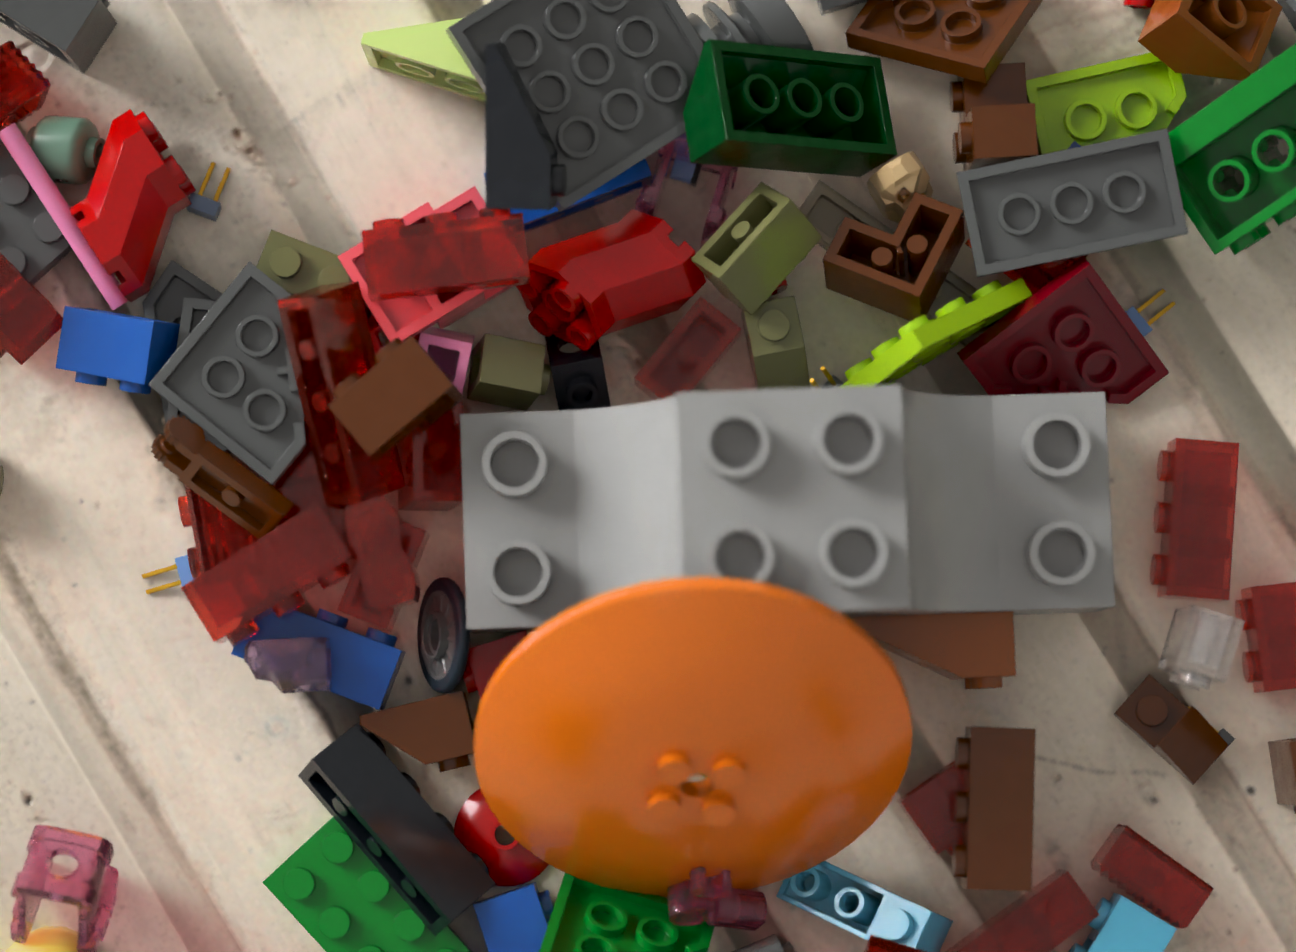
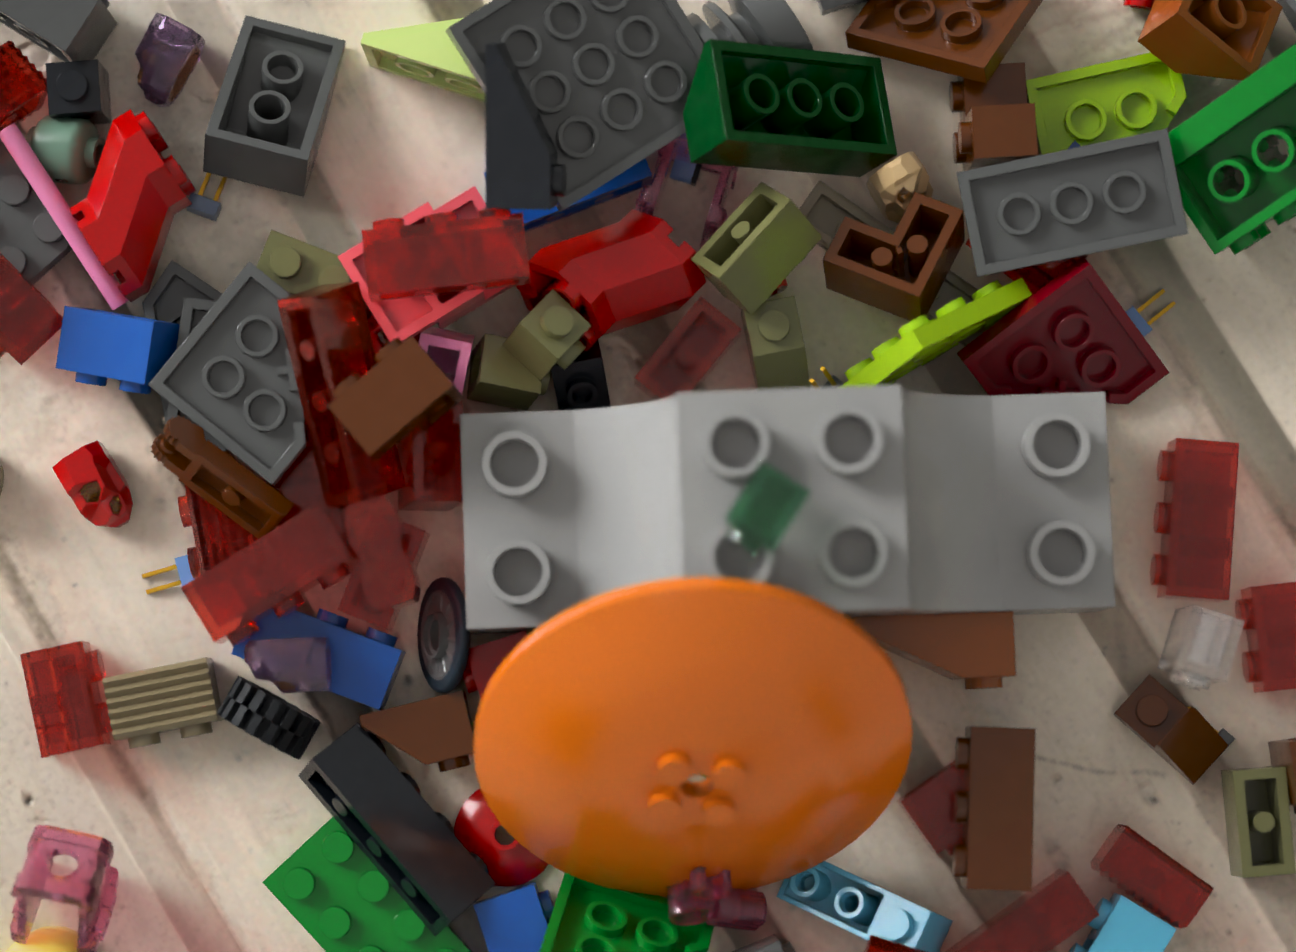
(67, 698): none -> clear red brick
(79, 90): none -> black brick
(96, 485): none -> red rock
(162, 701): none -> dark tan brick
(167, 59): none -> rock
(268, 717): none -> black tyre
(273, 106): none -> dark grey slope
(548, 336): none -> olive brick
(764, 509): none -> clear green brick
(1258, 821): none -> olive brick

